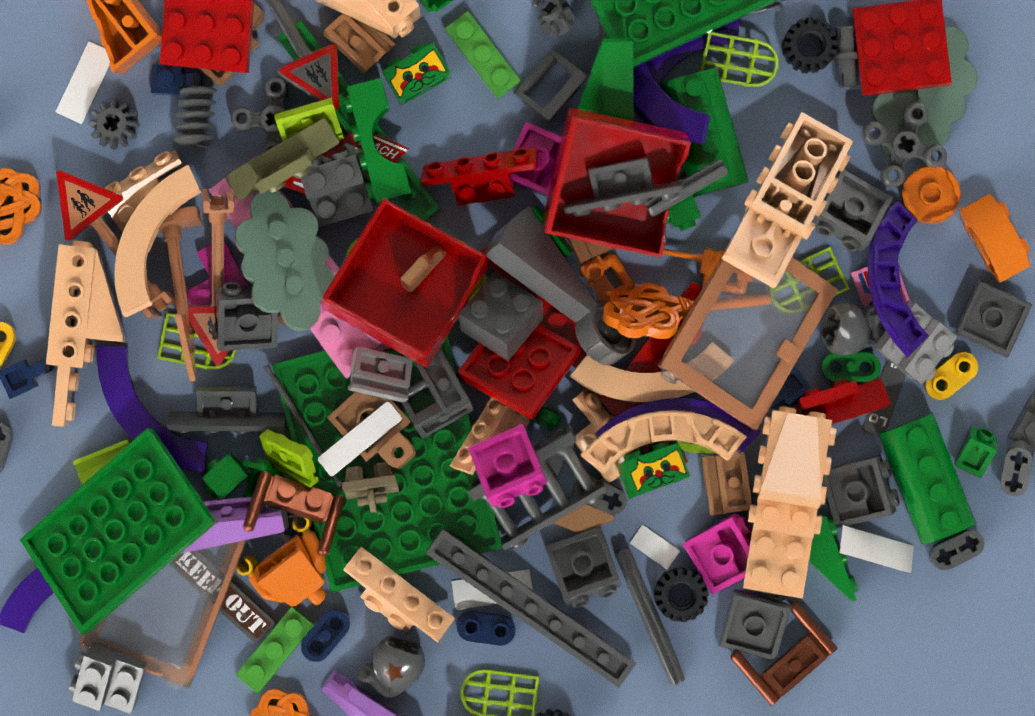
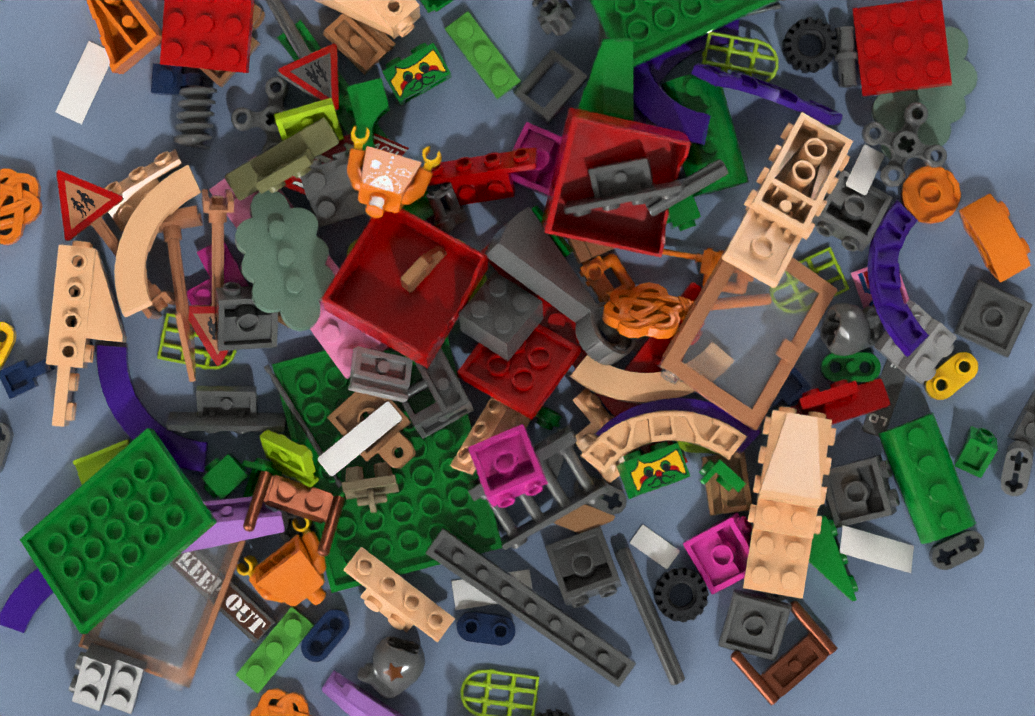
(124, 125): dark grey gear -> none
(385, 178): none -> orange torso
(446, 218): none -> dark grey piece
(726, 478): none -> green bracket
(766, 90): none -> dark purple tile
(865, 169): none -> white sticker

